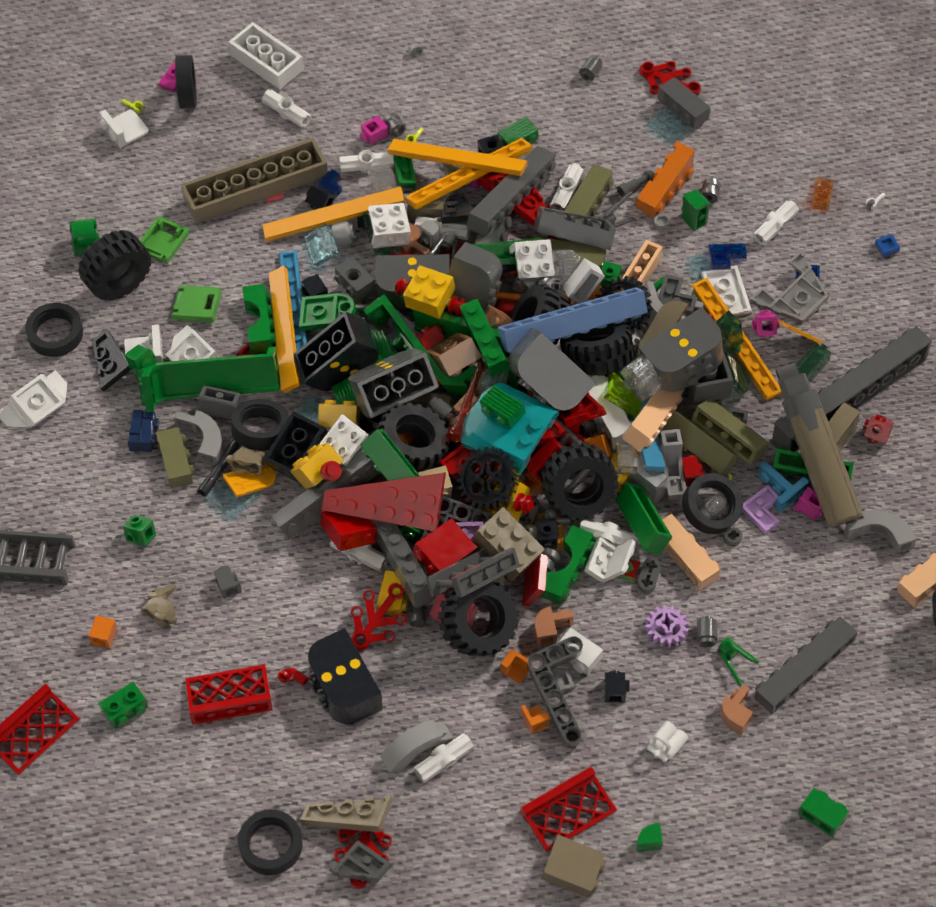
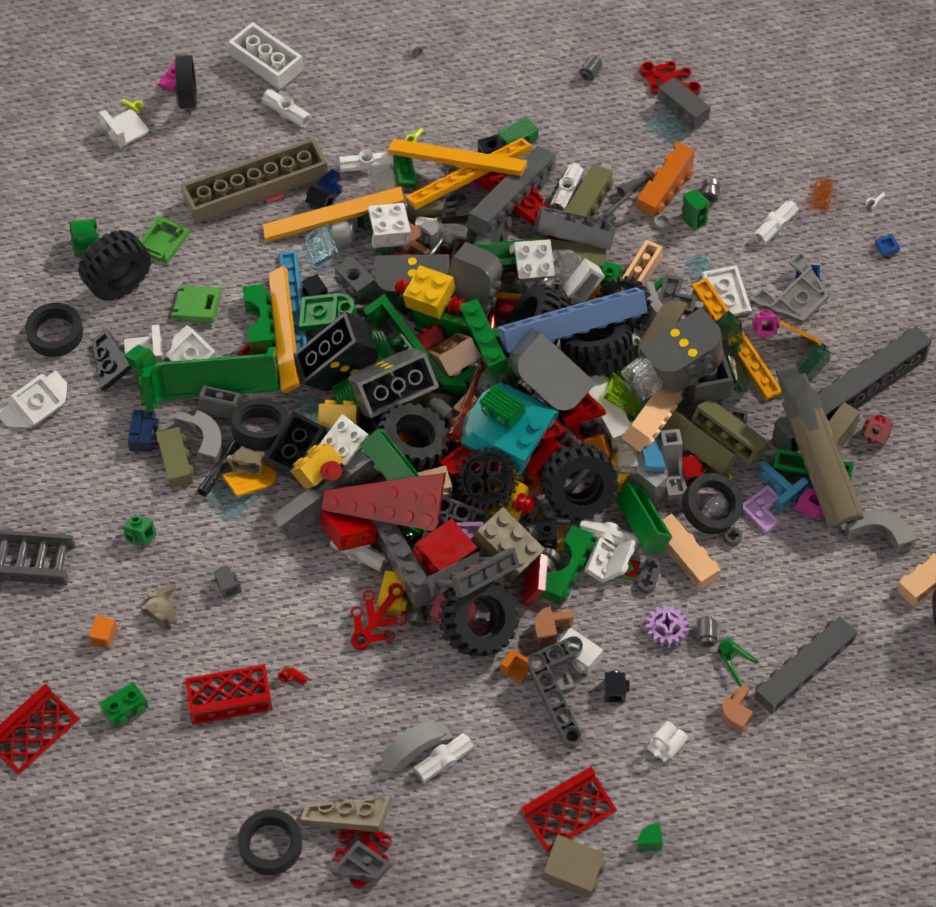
(343, 679): black brick -> none
(374, 130): dark pink brick -> none
(394, 123): flat silver wheel -> none
(496, 317): nougat brick -> none
(535, 718): orange panel -> none
(722, 253): clear blue tile -> none
(823, 812): green brick -> none

